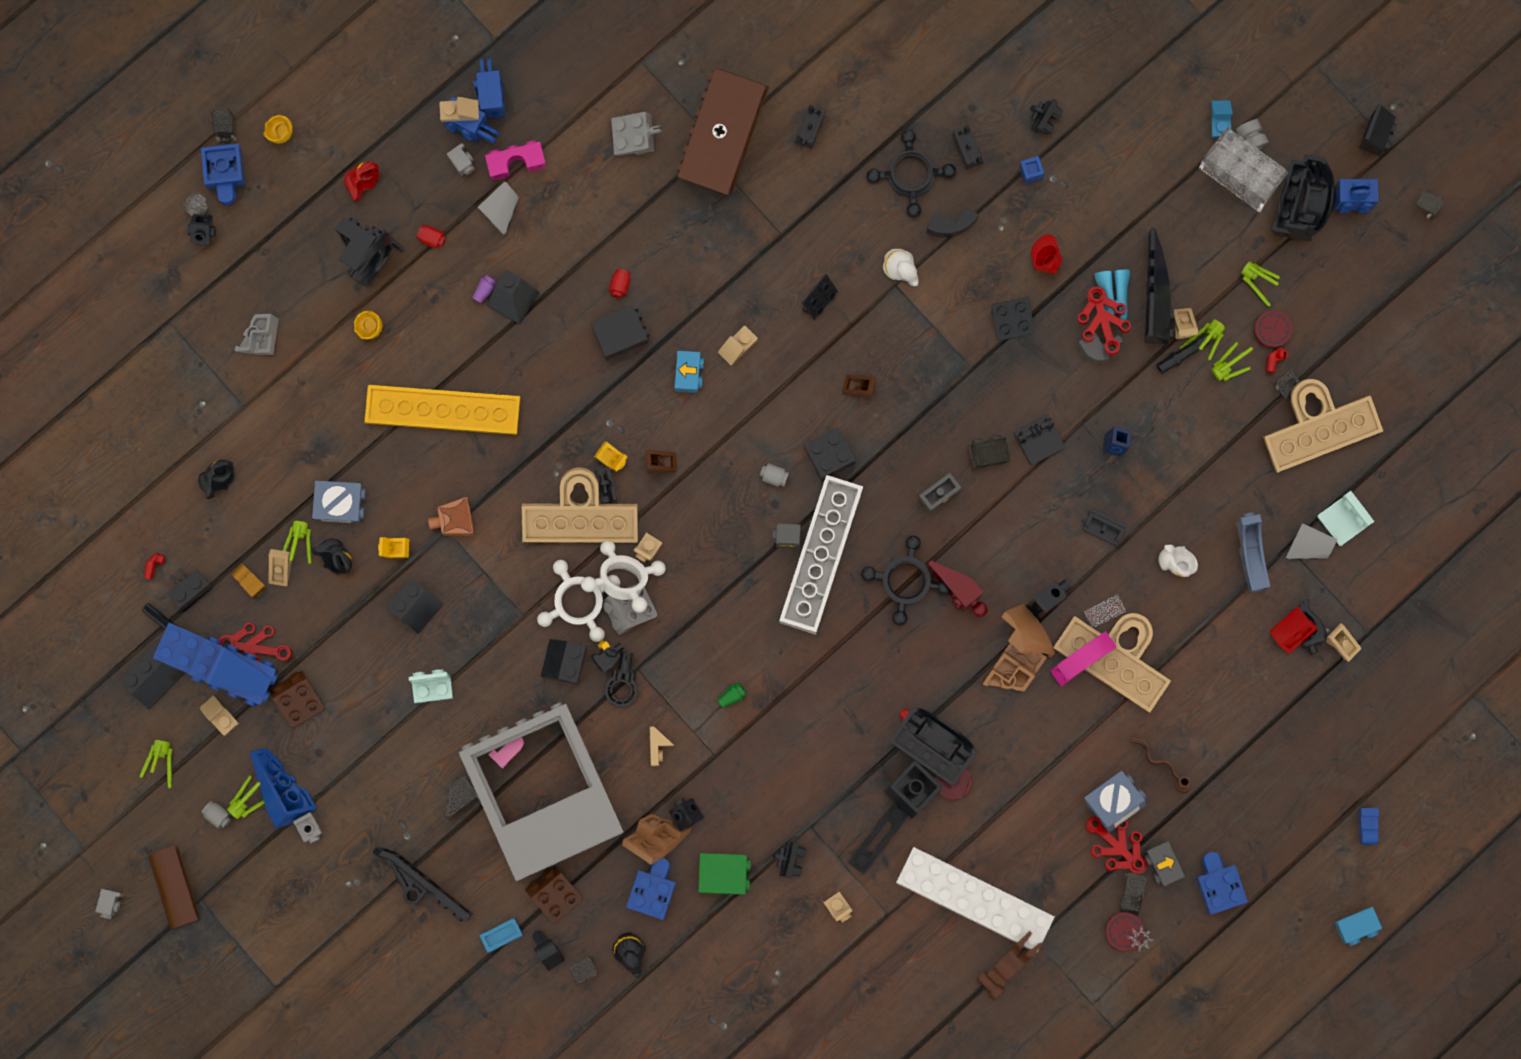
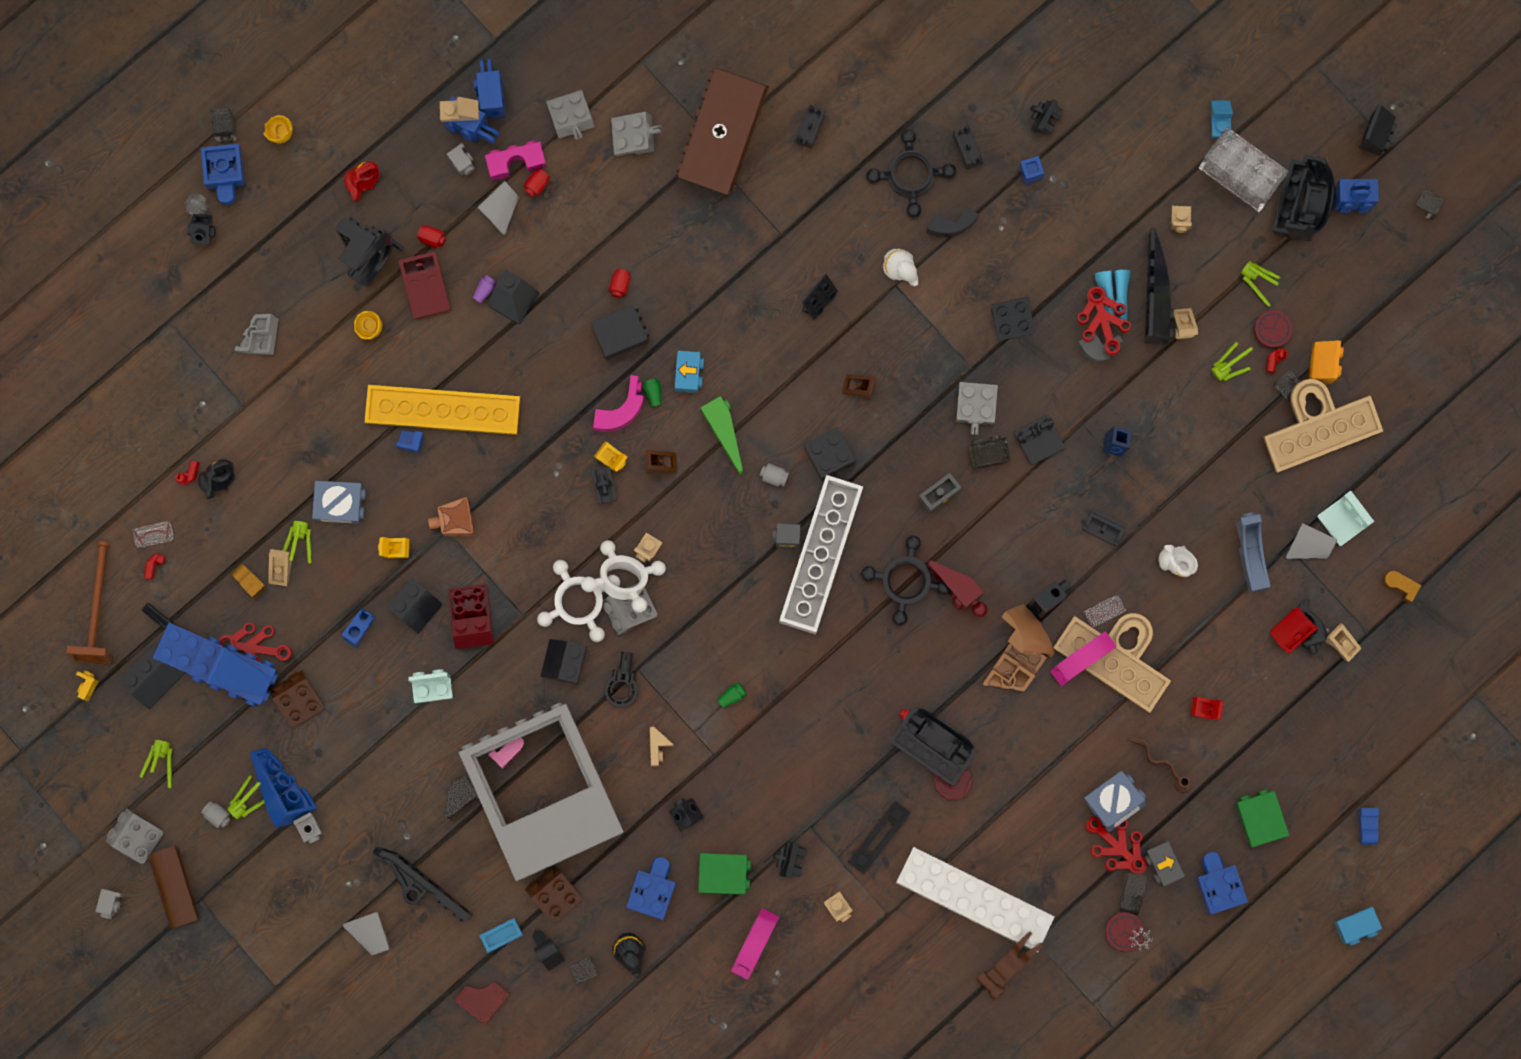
(86, 688): none -> yellow bracket
(90, 653): none -> dark orange tile
(134, 836): none -> light grey bracket
(153, 534): none -> clear tile
(189, 476): none -> red arm
(189, 589): black brick -> none
(219, 715): tan slope -> none
(334, 556): black hair -> none
(358, 627): none -> blue leg
(369, 933): none -> light grey slope
(410, 441): none -> blue panel
(424, 285): none -> dark red slope
(470, 616): none -> dark red slope
(482, 1002): none -> clear red tile
(536, 182): none -> red brick
(570, 114): none -> light grey plate
(578, 521): tan plate -> none
(608, 655): black piece -> none
(620, 418): none -> dark pink arch
(653, 391): none -> green cone
(654, 838): medium nougat slope -> none
(720, 421): none -> bright green slope
(737, 345): tan slope -> none
(755, 944): none -> dark pink arch
(913, 789): black brick -> none
(976, 405): none -> light grey plate
(1046, 254): red piece -> none
(1175, 358): black pin -> none
(1181, 218): none -> tan bracket
(1207, 708): none -> red bracket
(1213, 331): lime plant -> none
(1252, 133): light grey wheel -> none
(1261, 818): none -> green brick
(1325, 361): none -> light orange slope
(1401, 584): none -> pearl gold leg

